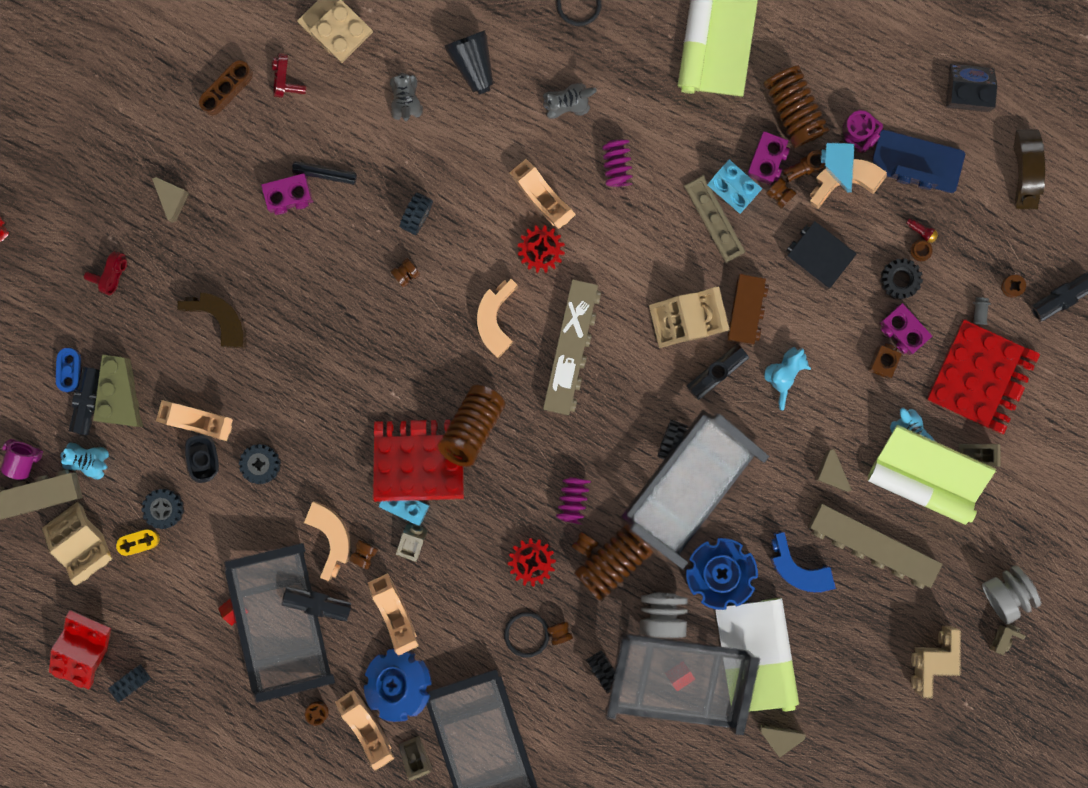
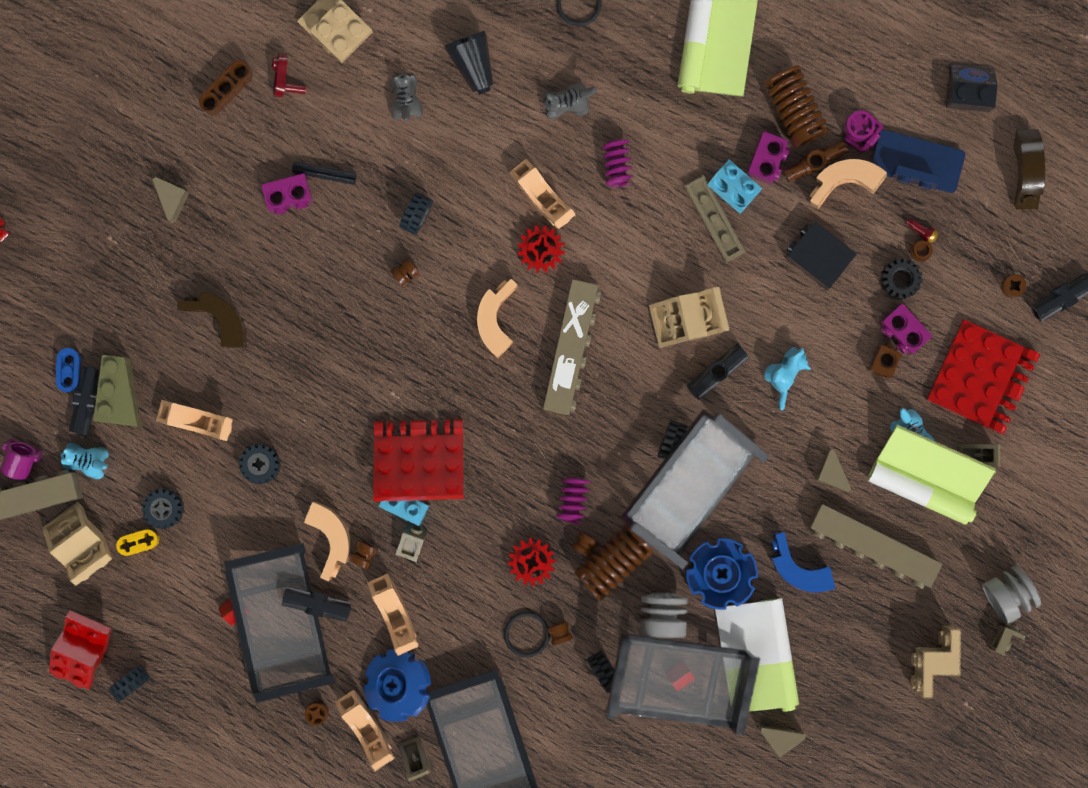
(108, 282): dark red piece -> none
(201, 458): black piece -> none
(471, 425): reddish brown piece -> none
(747, 309): reddish brown brick -> none
(781, 193): reddish brown wheel -> none
(839, 163): medium azure slope -> none
(981, 310): dark grey pin -> none

